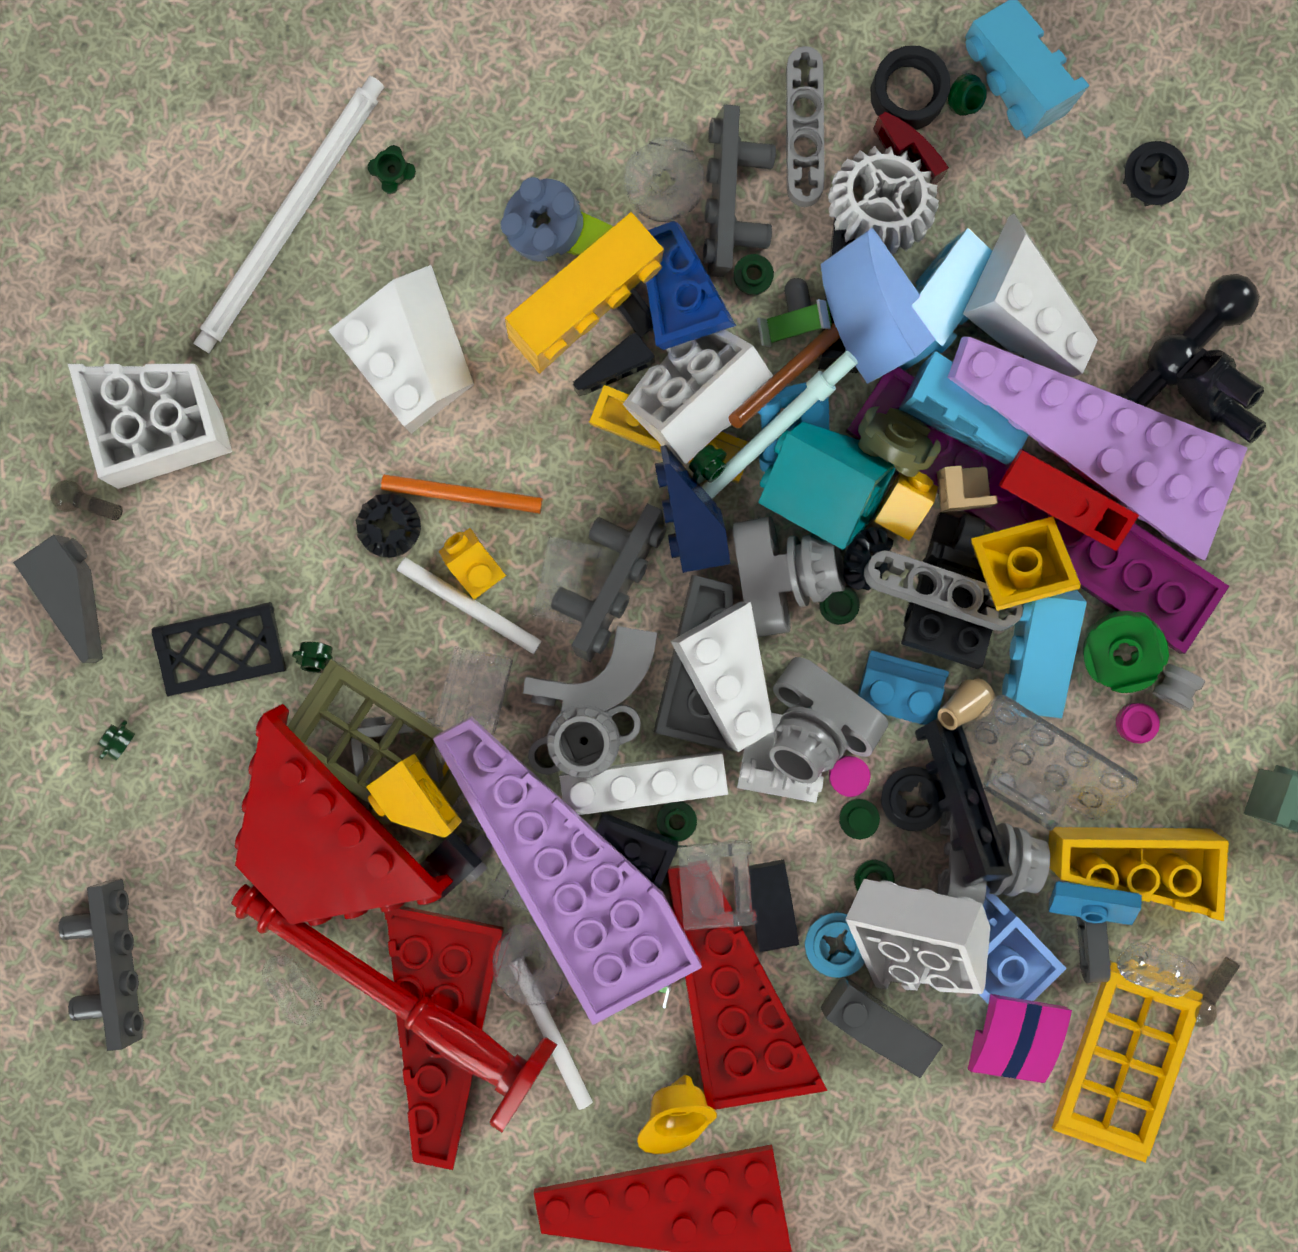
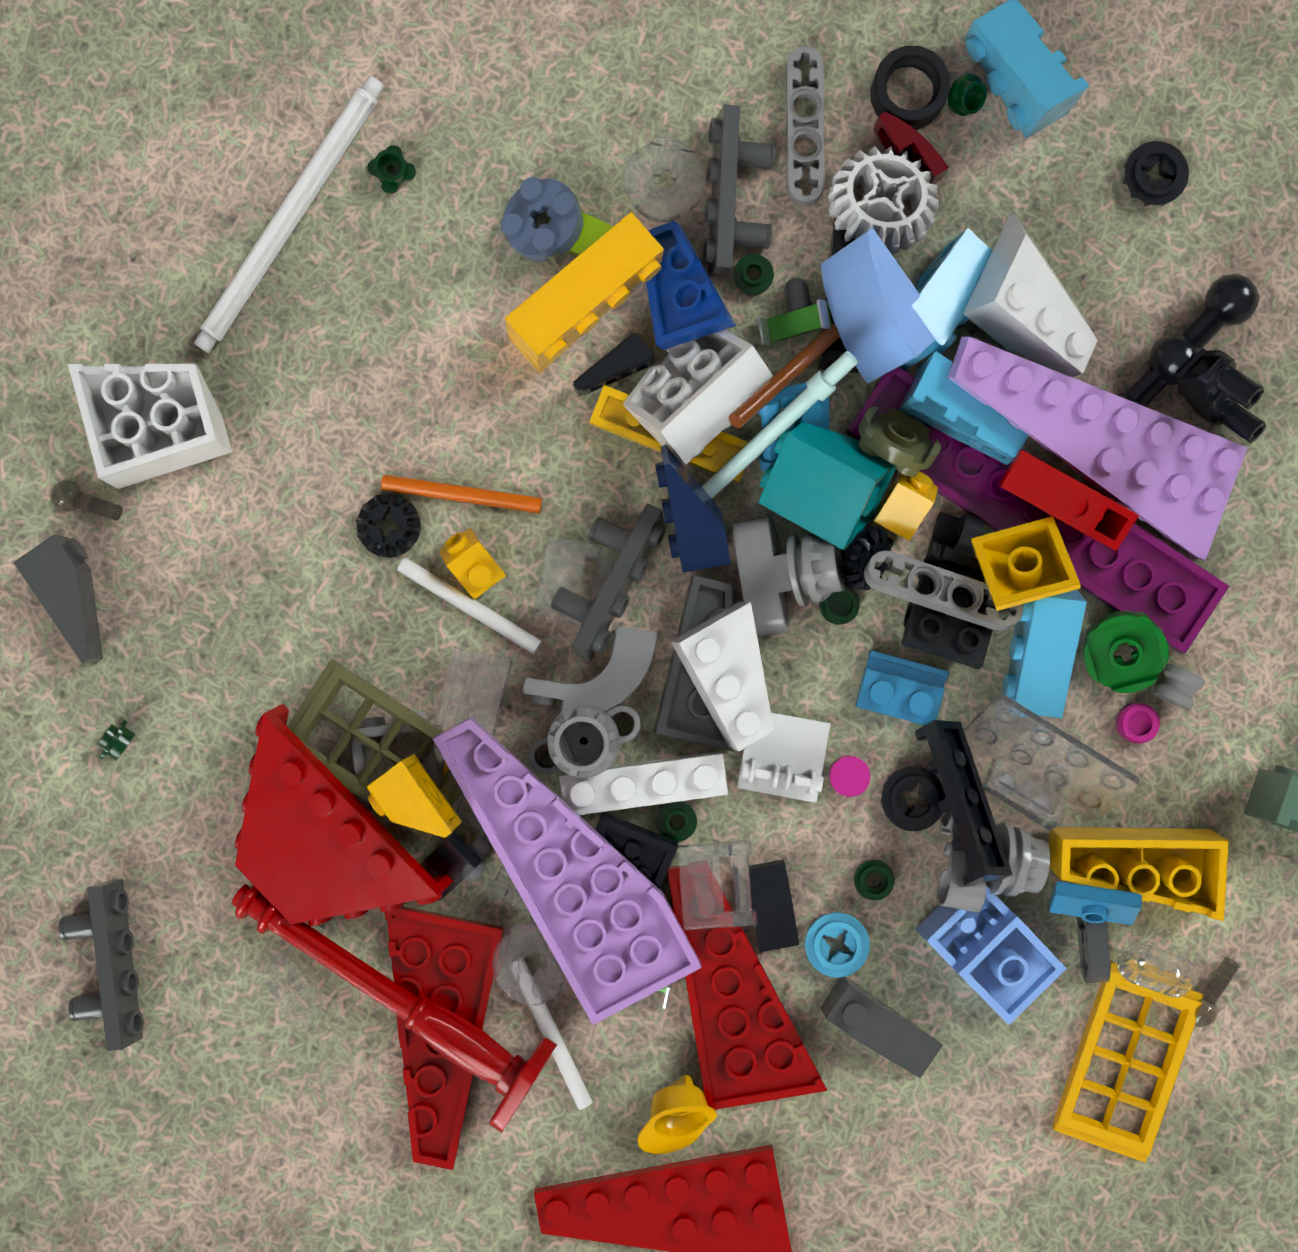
(194, 627): black window -> none
(313, 656): dark green plate -> none
(407, 347): white wedge -> none
(636, 313): black piece -> none
(708, 464): dark green plate -> none
(820, 722): light grey beam -> none
(859, 819): dark green plate -> none
(920, 937): white wedge -> none
(964, 488): tan panel -> none
(966, 703): tan cone -> none
(1019, 1039): dark pink slope -> none

